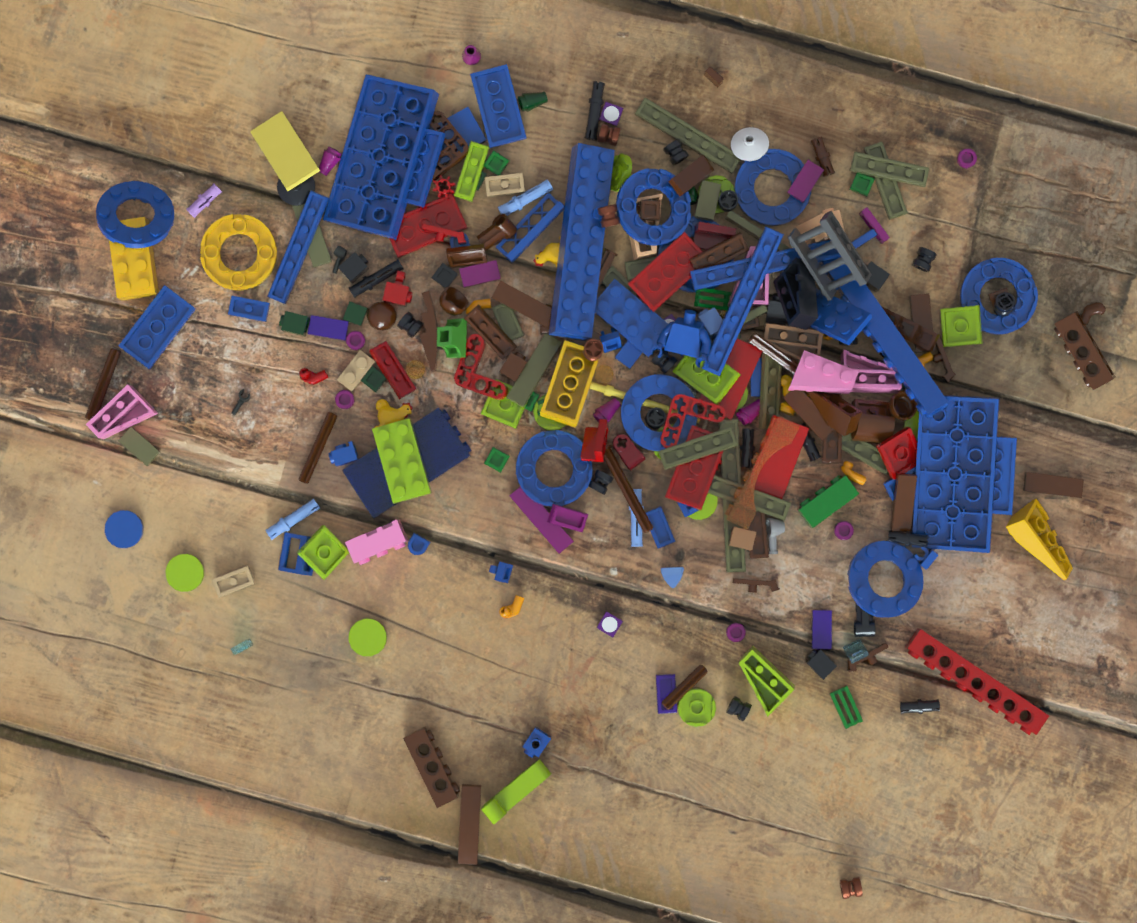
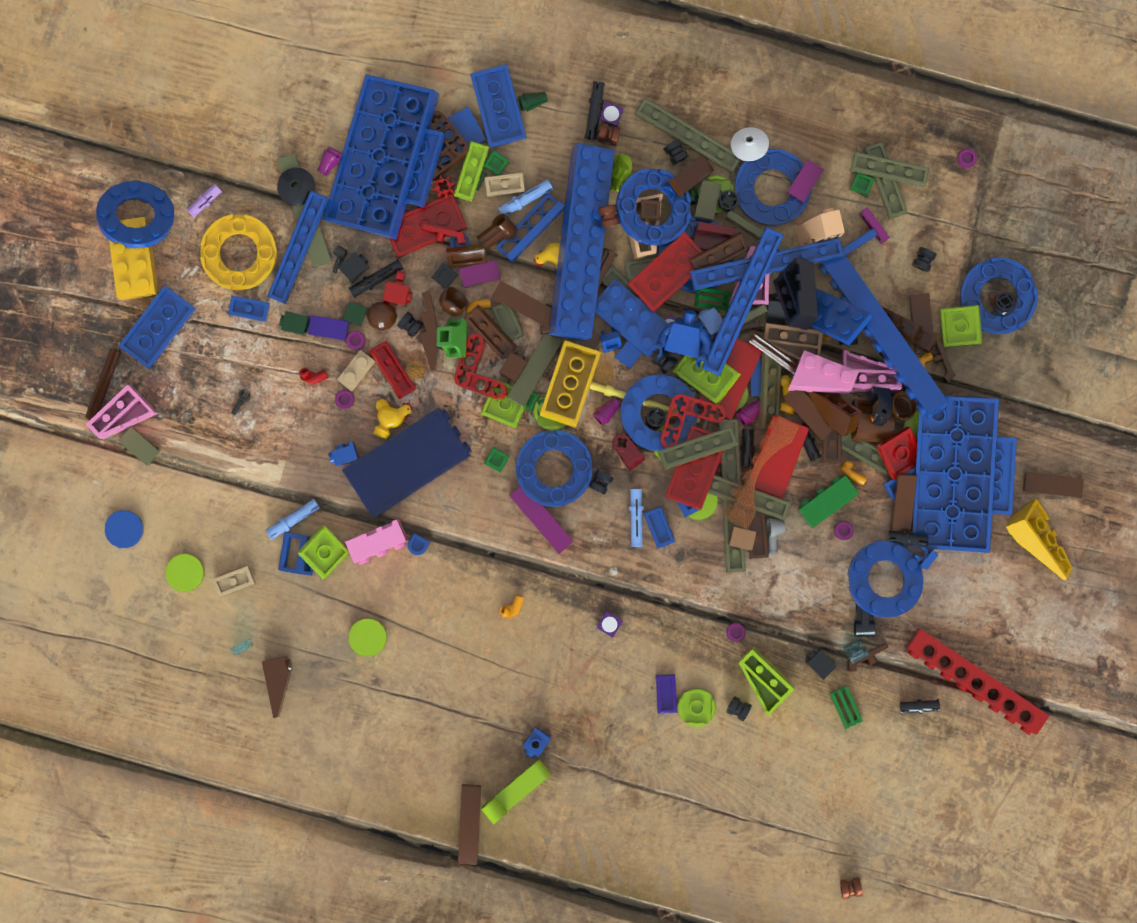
(277, 678): none -> reddish brown slope
(285, 151): light yellow tile -> none
(318, 447): reddish brown axle -> none
(374, 379): dark green tile -> none
(401, 460): lime brick -> none
(439, 796): reddish brown brick -> none
(473, 58): magenta cone -> none
(502, 571): blue tile -> none
(567, 518): magenta tile -> none
(595, 442): red panel -> none
(596, 349): copper wheel -> none
(627, 490): reddish brown axle -> none
(672, 575): medium blue tile -> none
(684, 687): reddish brown axle -> none
(713, 76): reddish brown tile -> none
(753, 584): reddish brown piece -> none
(821, 629): dark purple tile -> none
(822, 156): reddish brown pin -> none
(844, 246): dark grey fence -> none
(878, 276): black brick -> none
(881, 405): none -> black leg
(1085, 339): reddish brown brick -> none
(1092, 309): reddish brown arm -> none

